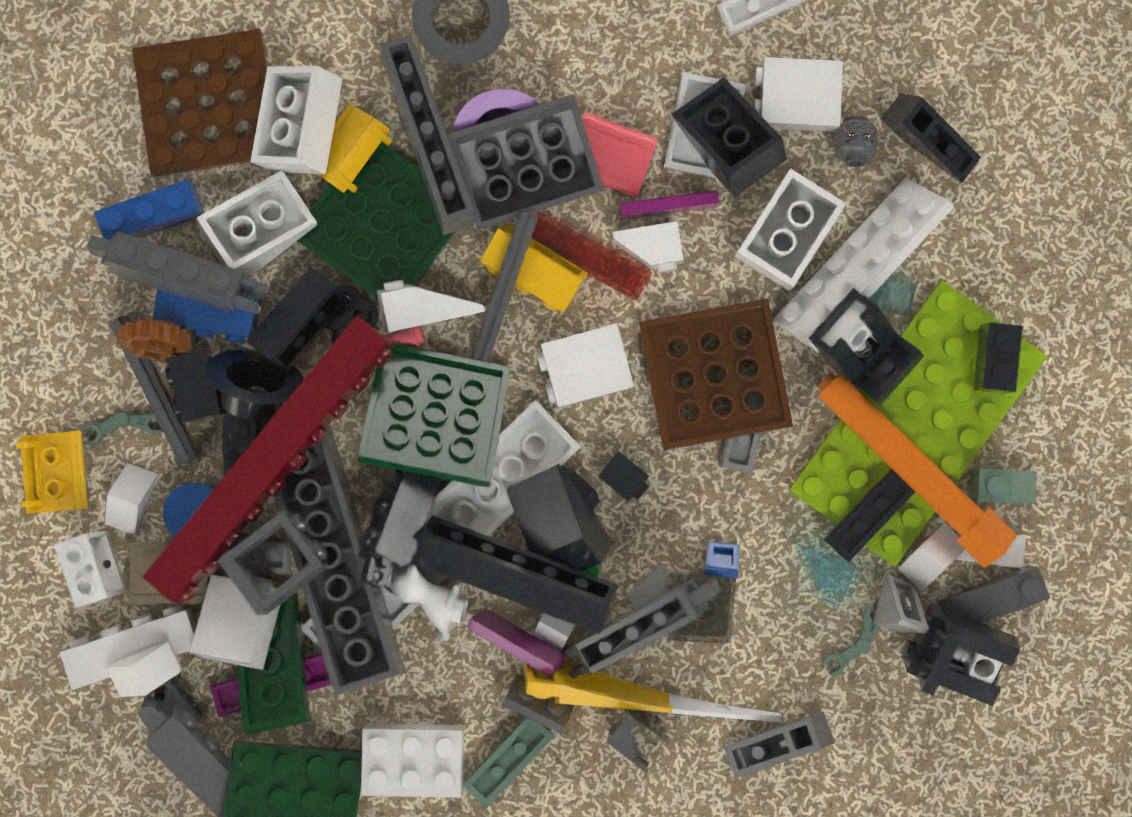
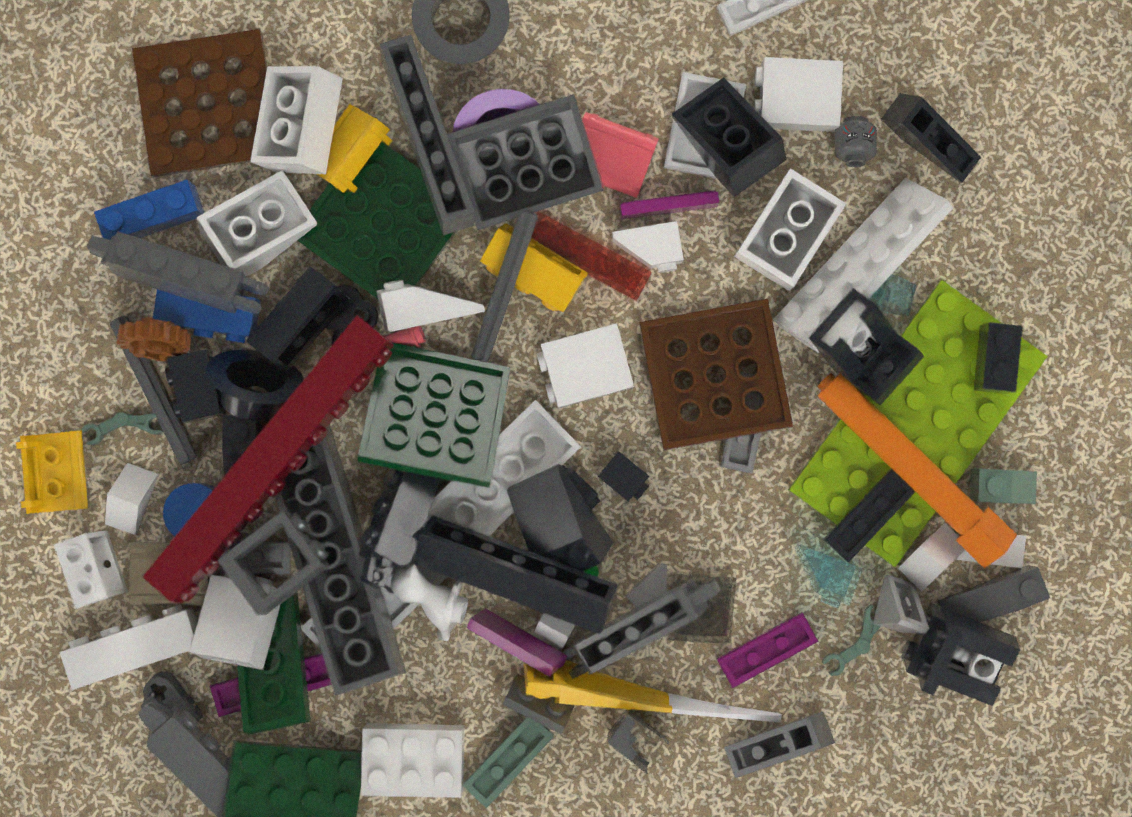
(144, 670): white slope -> none
(722, 559): tile -> none
(767, 650): none -> magenta tile

